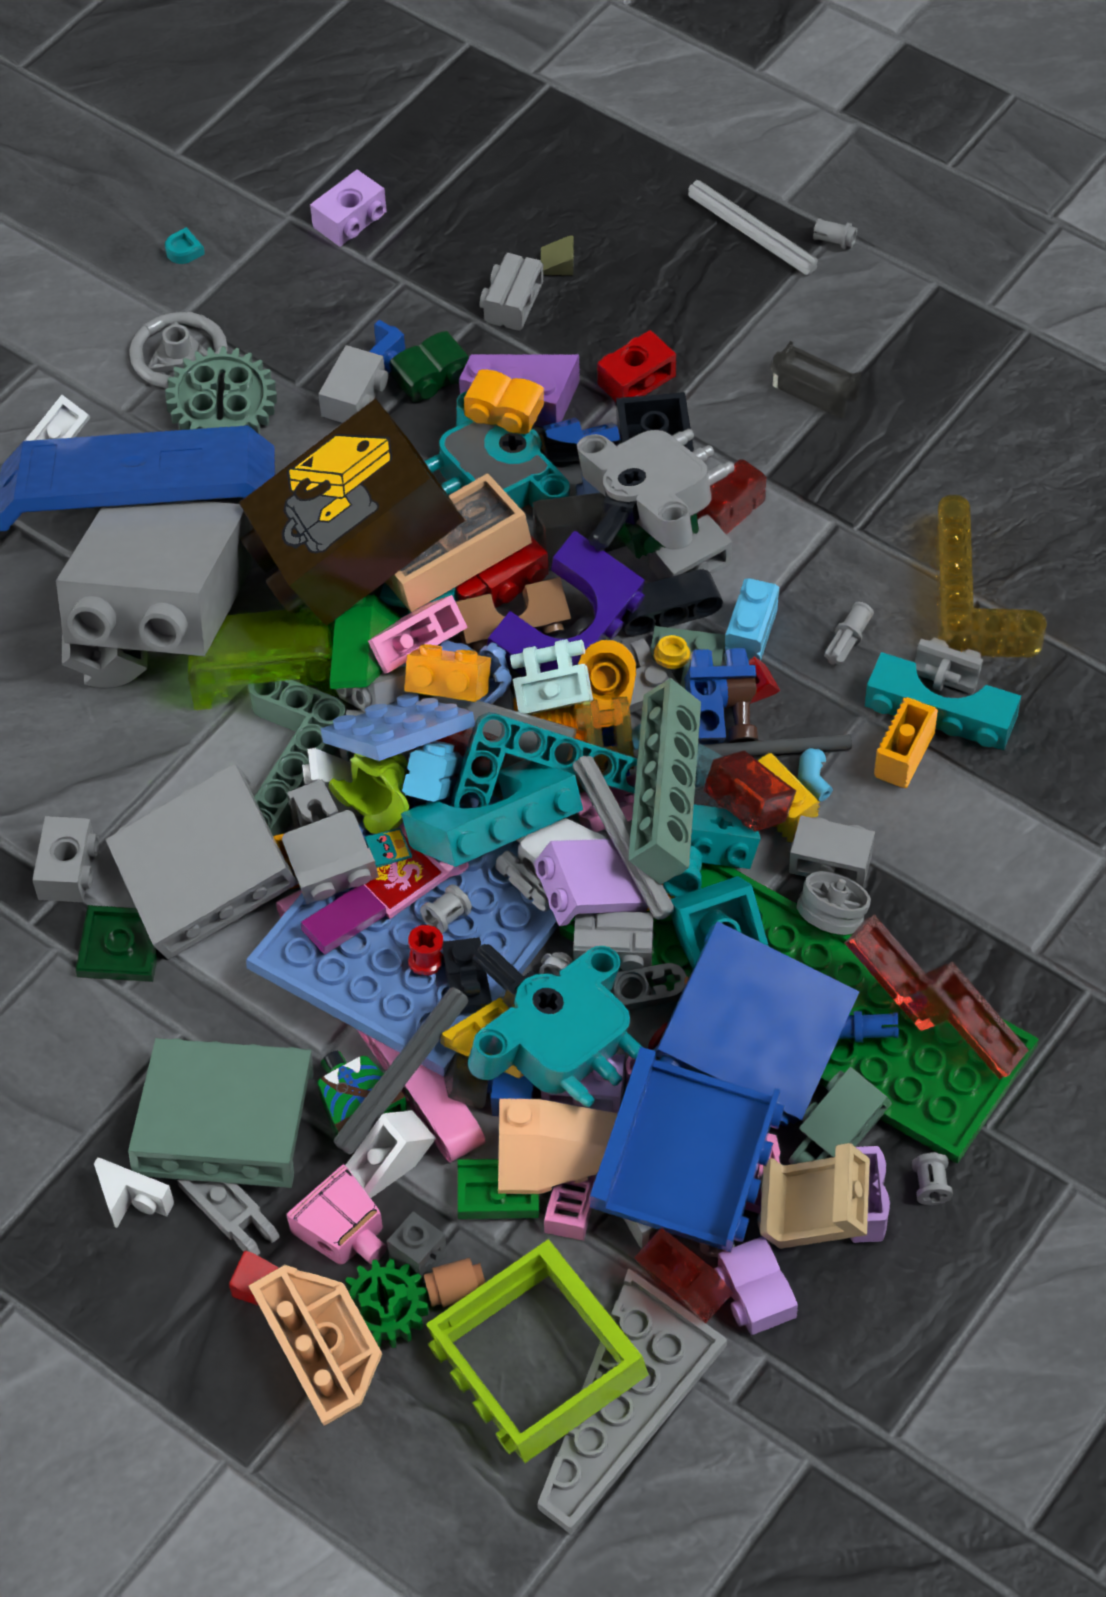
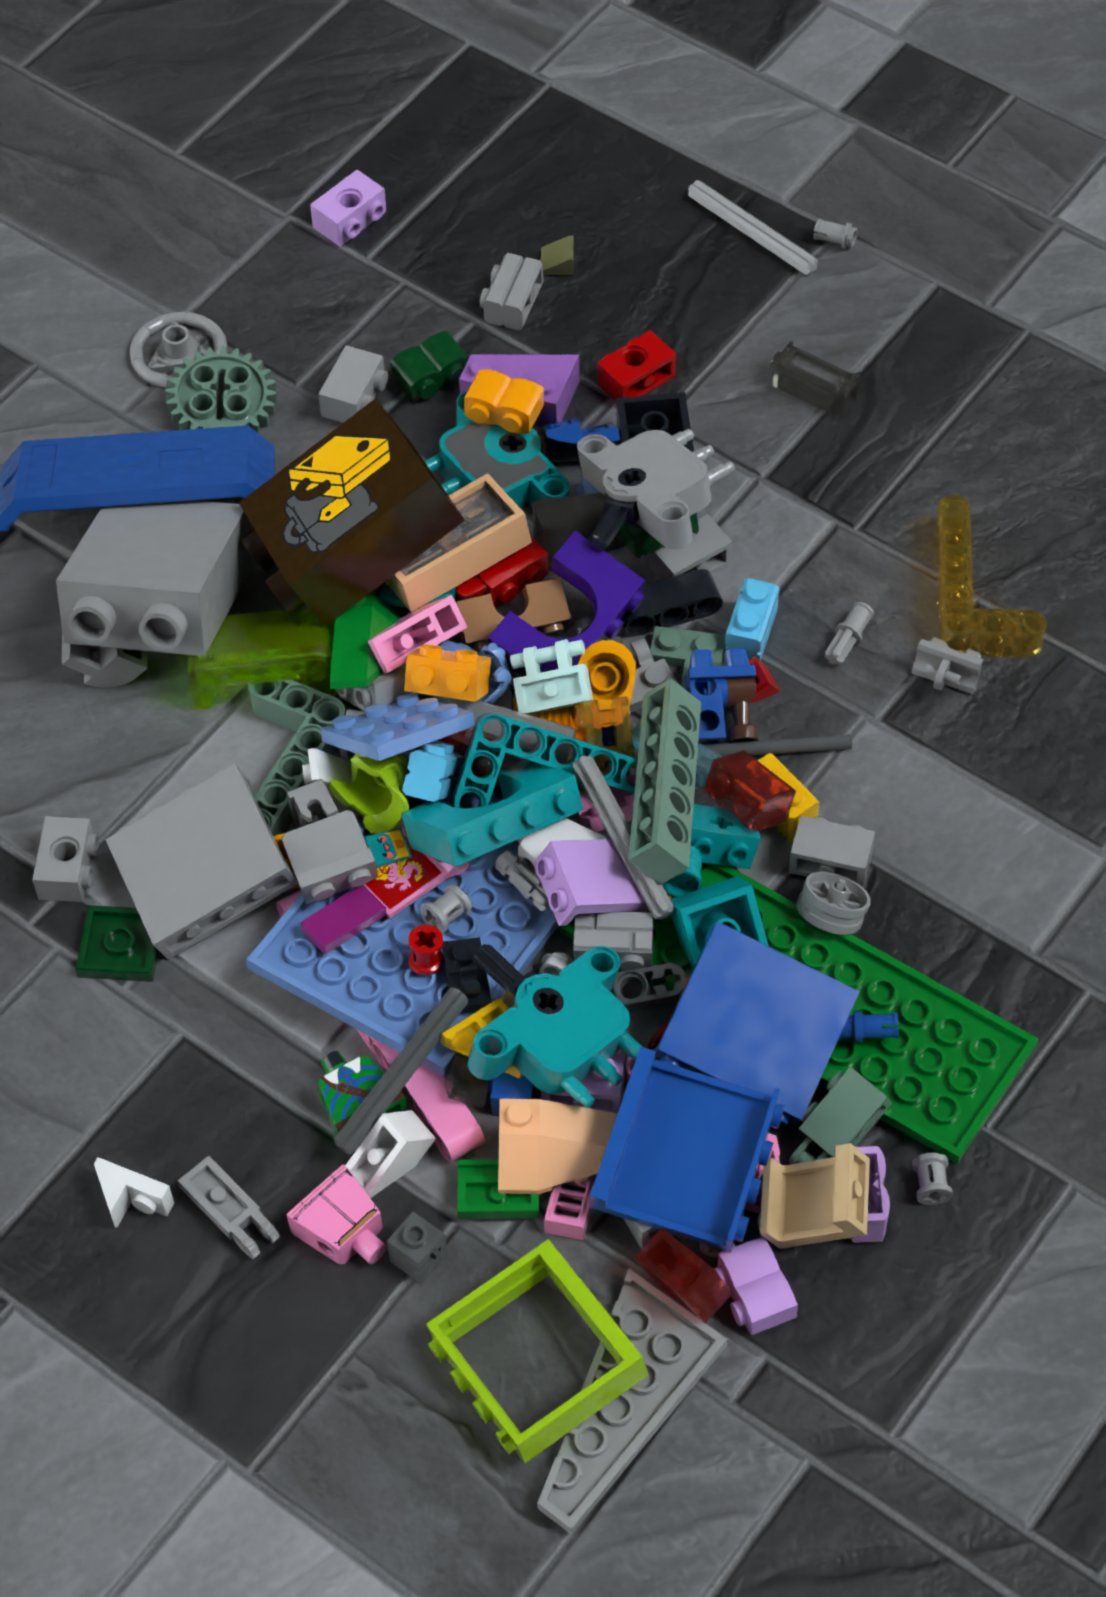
(61, 421): white plate -> none
(183, 247): teal tile -> none
(220, 1112): sand green panel -> none
(249, 1270): red slope -> none
(320, 1337): light nougat wedge -> none
(388, 342): blue bracket -> none
(402, 1299): green gear -> none
(453, 1282): nougat brick -> none
(672, 652): yellow plate -> none
(736, 496): clear red brick -> none
(810, 776): medium azure arm -> none
(905, 742): light orange brick -> none
(937, 996): clear red bracket -> none
(981, 717): teal arch -> none

